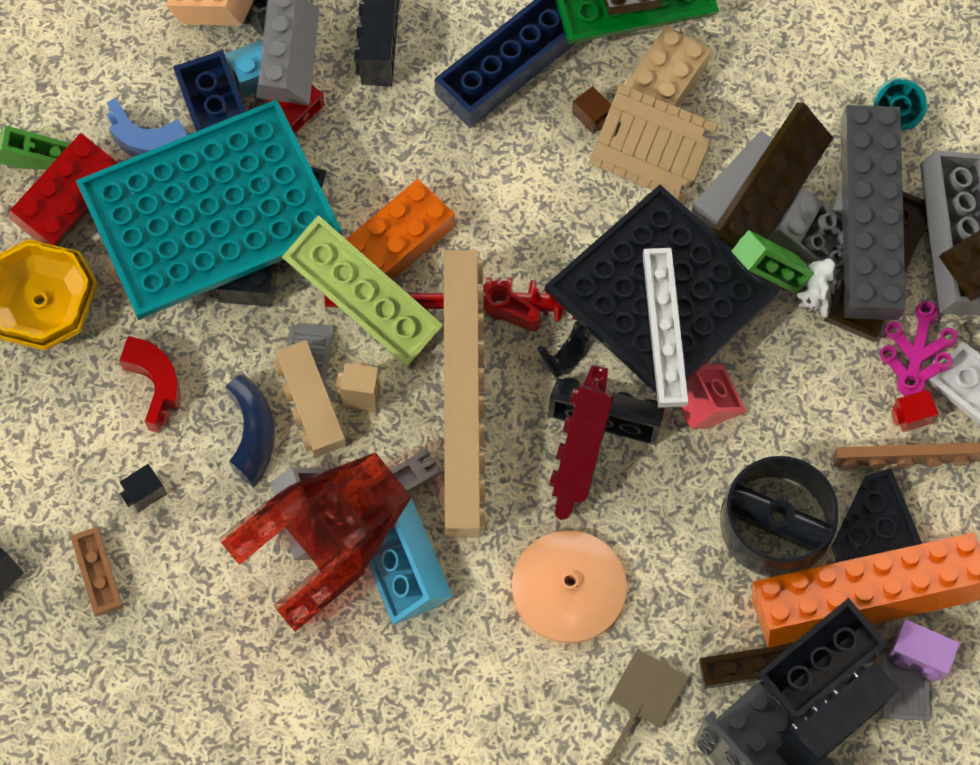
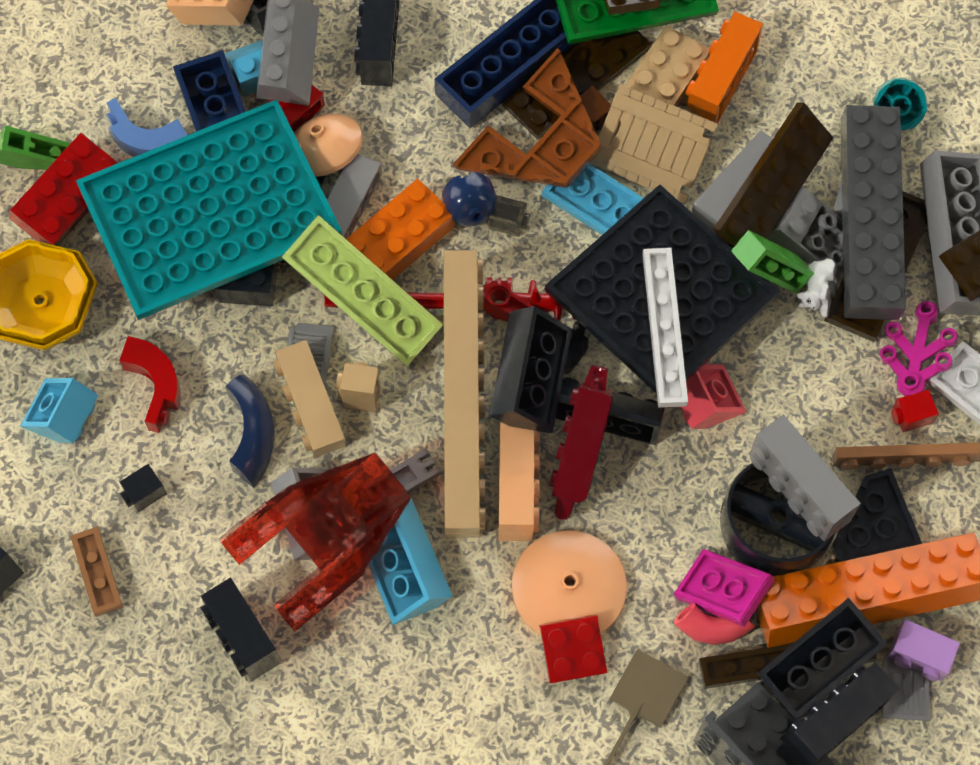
(60, 409): none -> medium azure slope
(239, 630): none -> black brick
(329, 142): none -> light nougat dish
(352, 191): none -> light grey brick
(470, 199): none -> dark blue cylinder
(509, 216): none -> clear smoke brick
(518, 484): none -> light nougat brick
(531, 370): none -> black slope
(559, 153): none -> dark orange wing
(573, 649): none -> red plate
(590, 65): none -> dark brown plate
(593, 199): none -> medium azure plate
(709, 628): none -> coral cylinder
(724, 587): none -> dark pink tile
(725, 67): none -> orange slope
(803, 478): none -> light grey brick

